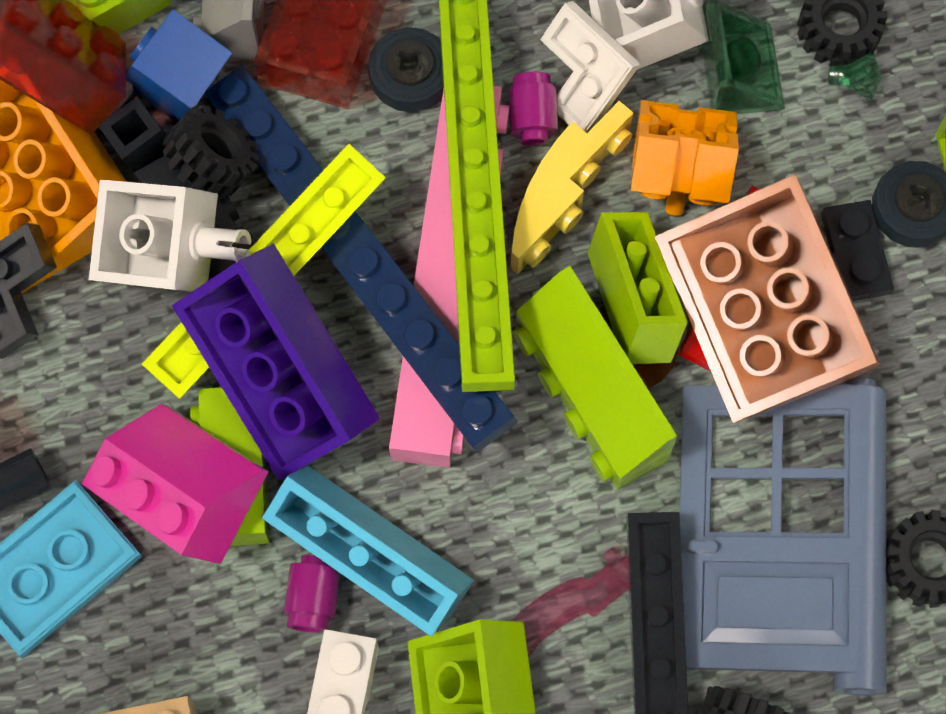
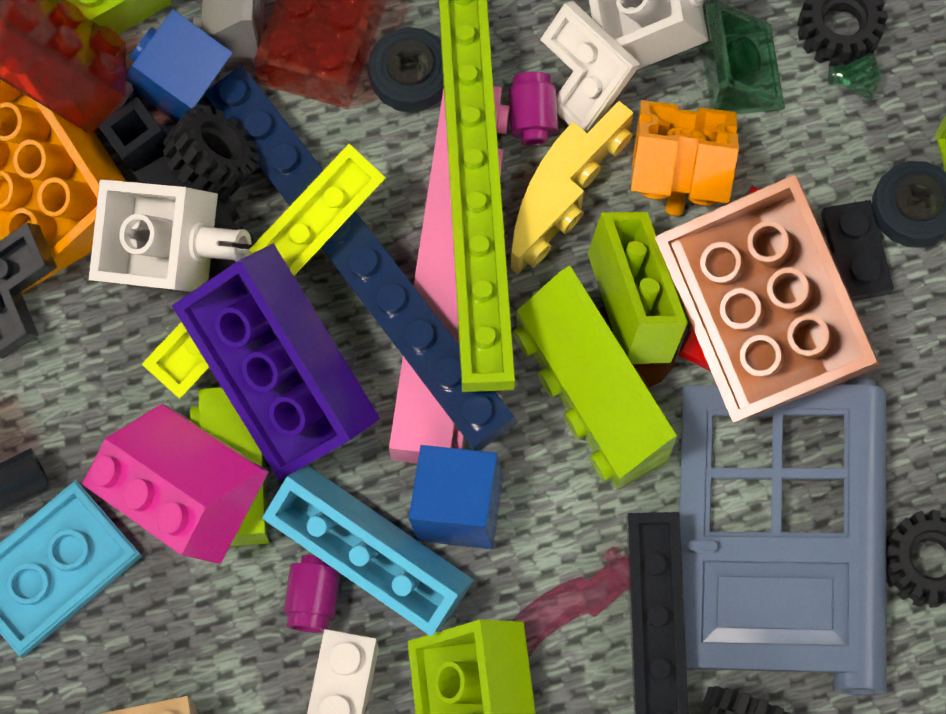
(456, 496): none -> blue head

